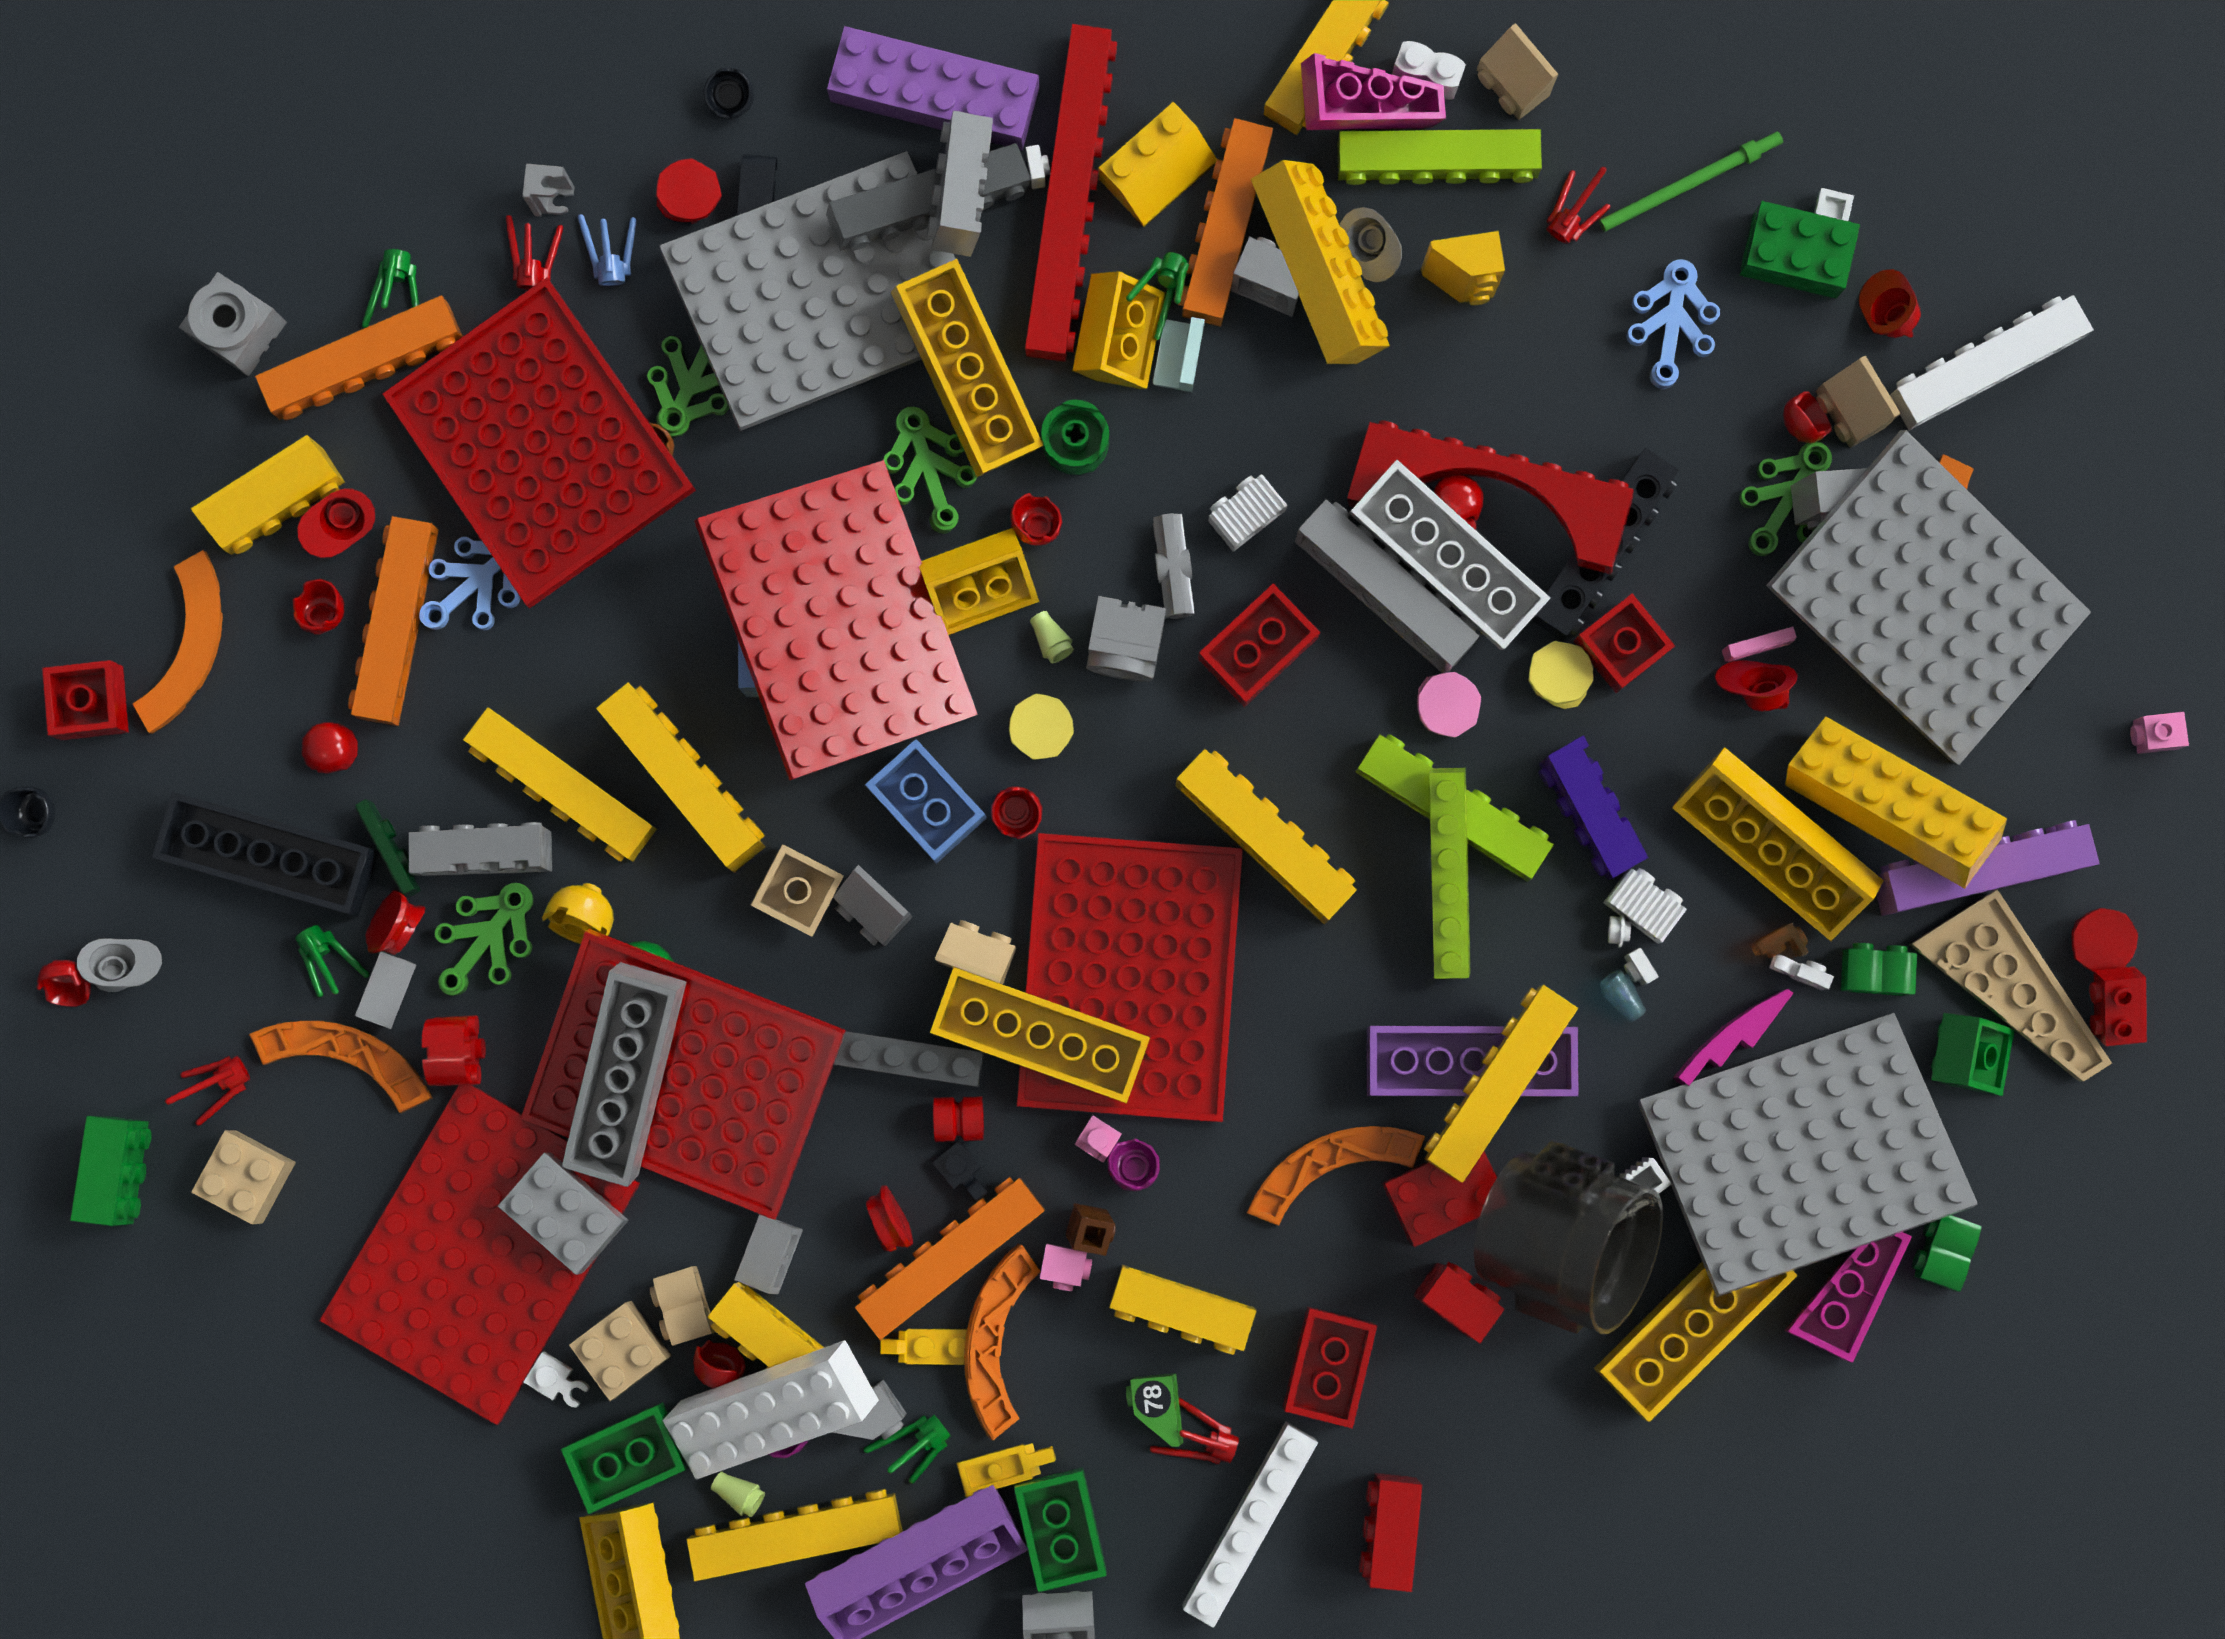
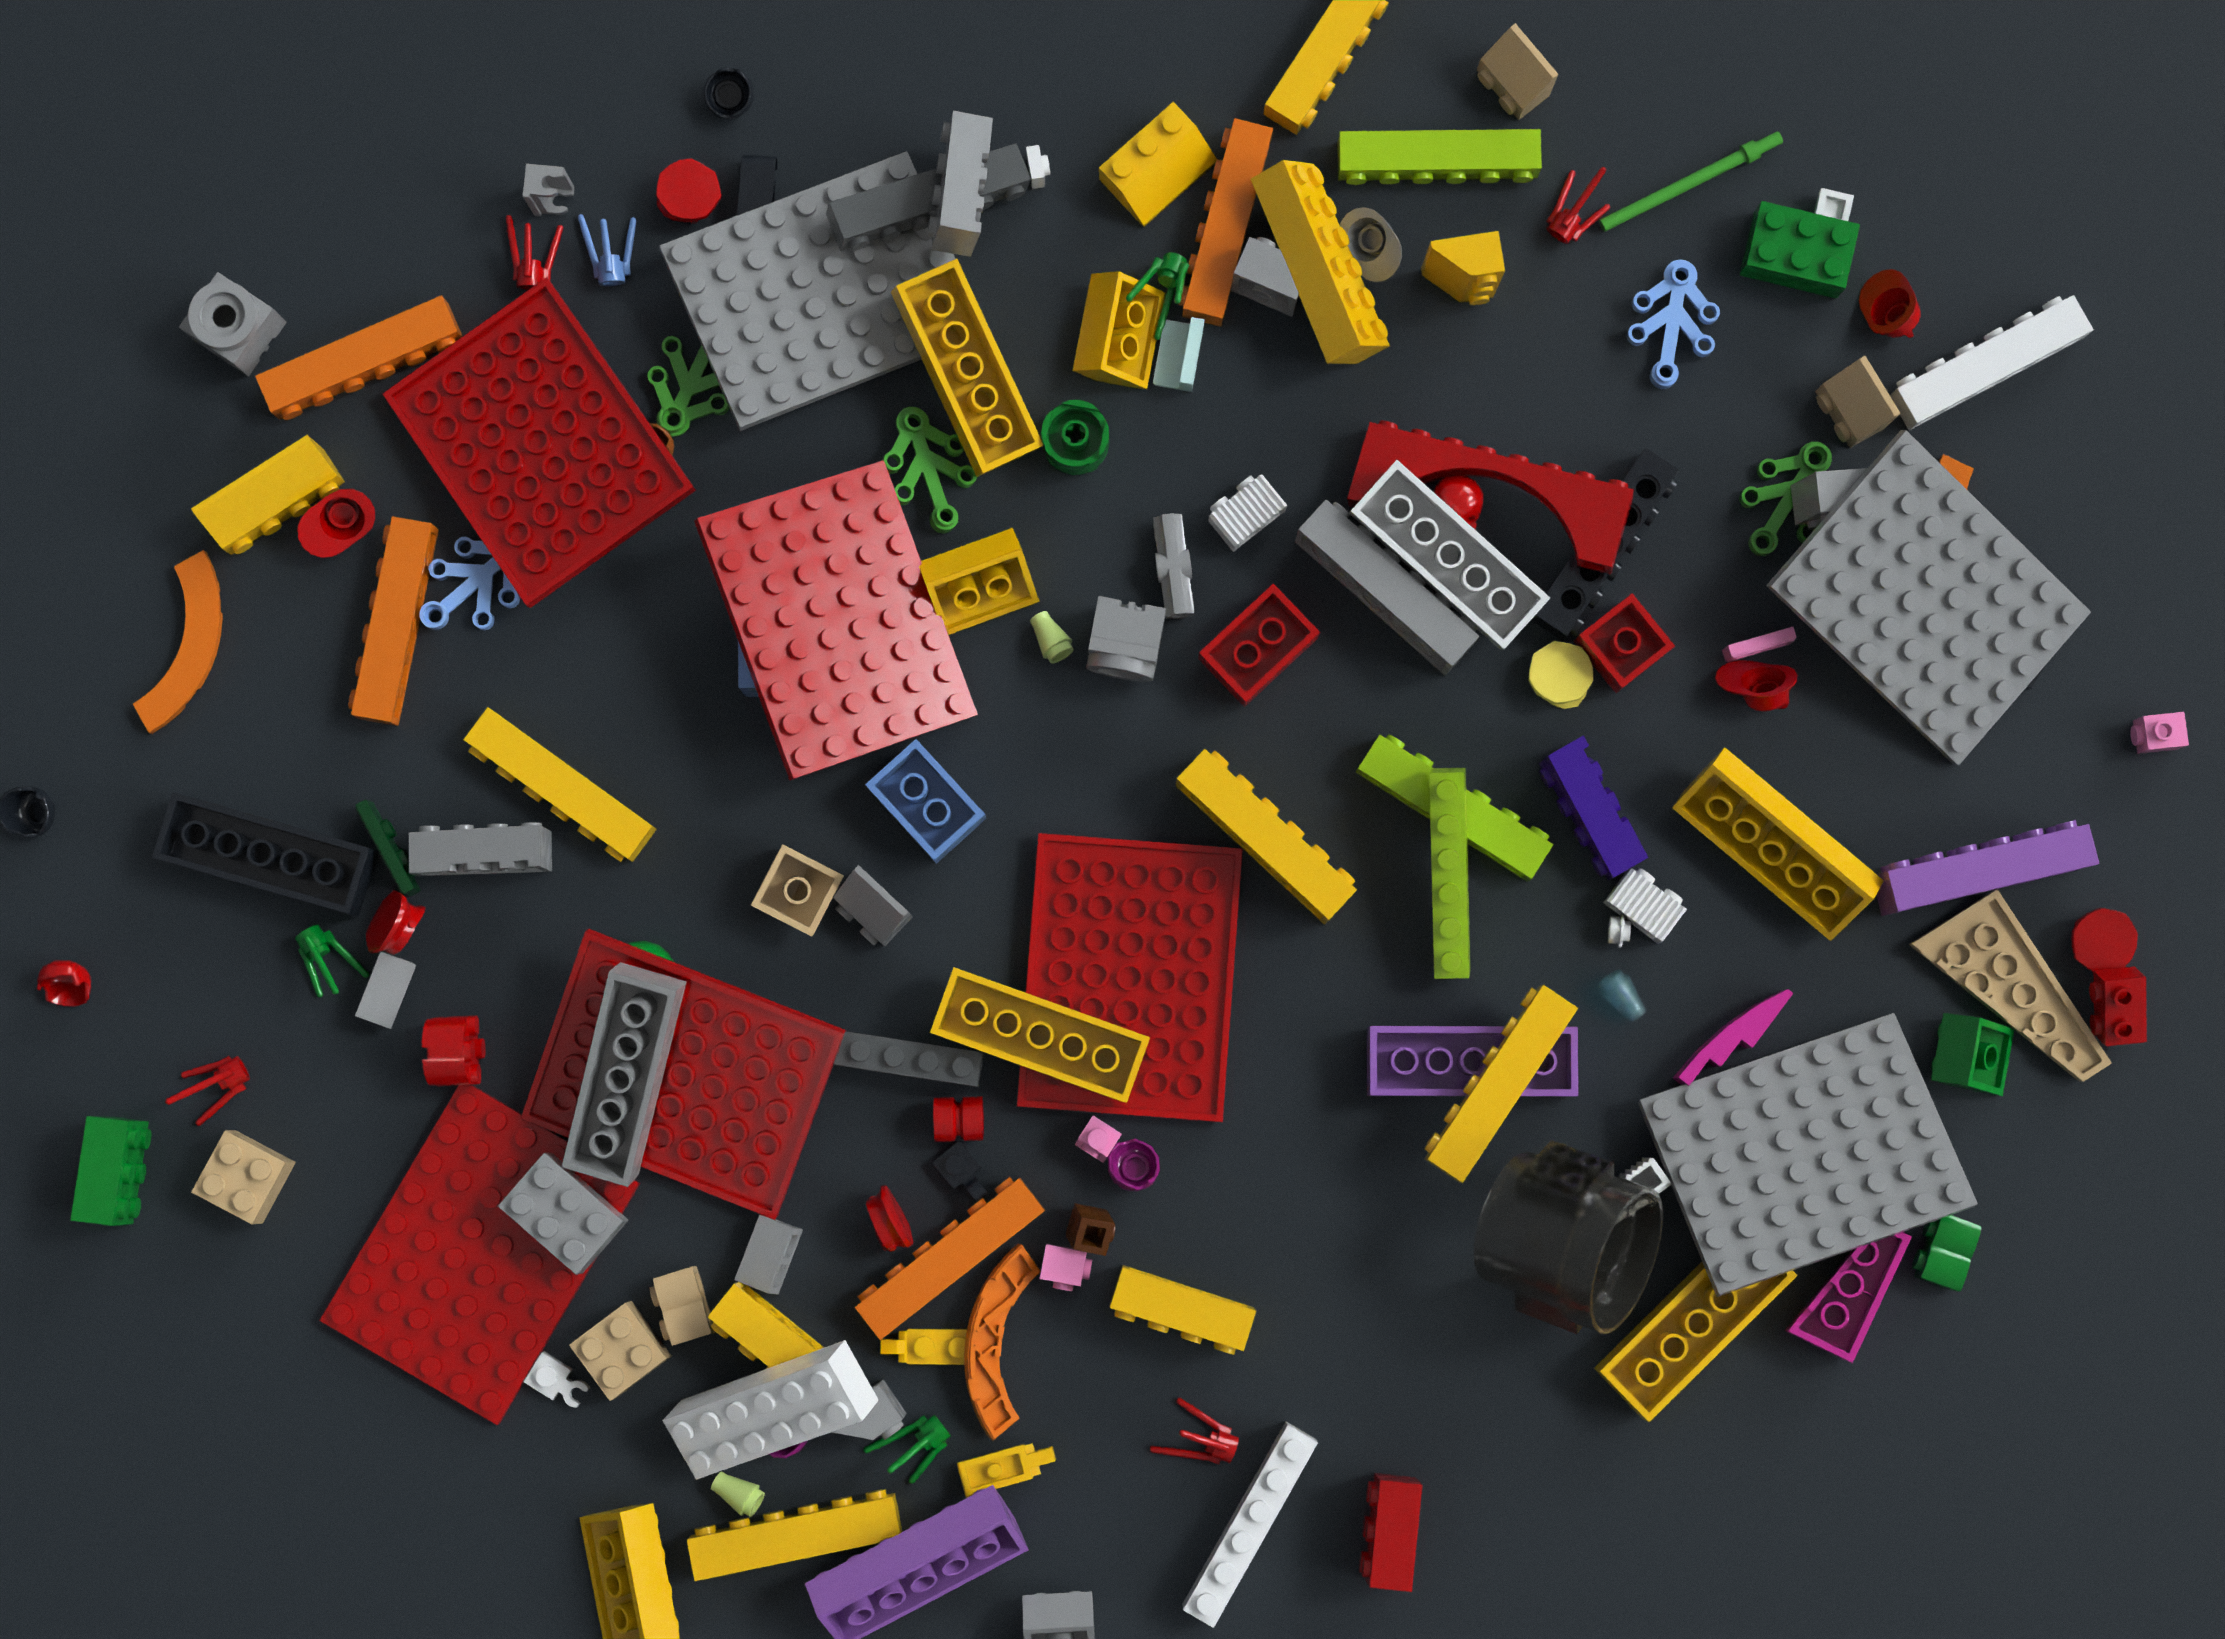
(85, 700): red brick -> none
(118, 963): light grey piece -> none
(318, 607): red hair -> none
(329, 747): red hair -> none
(349, 1045): orange tile -> none
(393, 269): green plant -> none
(488, 934): bright green plant -> none
(577, 910): yellow cylinder -> none
(623, 1458): green brick -> none
(681, 778): yellow brick -> none
(718, 1364): red hair -> none
(930, 84): medium lavender brick -> none
(976, 952): tan slope -> none
(1016, 812): red hair -> none
(1035, 520): red hair -> none
(1041, 726): light yellow hat -> none
(1060, 1529): green brick -> none
(1069, 193): red brick -> none
(1157, 1405): bright green slope -> none
(1327, 1154): orange tile -> none
(1329, 1367): red brick -> none
(1363, 98): dark pink wedge -> none
(1422, 63): white brick -> none
(1434, 1202): red brick -> none
(1448, 704): bright pink hat -> none
(1460, 1303): red brick -> none
(1639, 967): white plate -> none
(1774, 942): clear orange bracket -> none
(1806, 418): red hair -> none
(1809, 973): white plate -> none
(1879, 971): green brick -> none
(1895, 802): yellow brick -> none

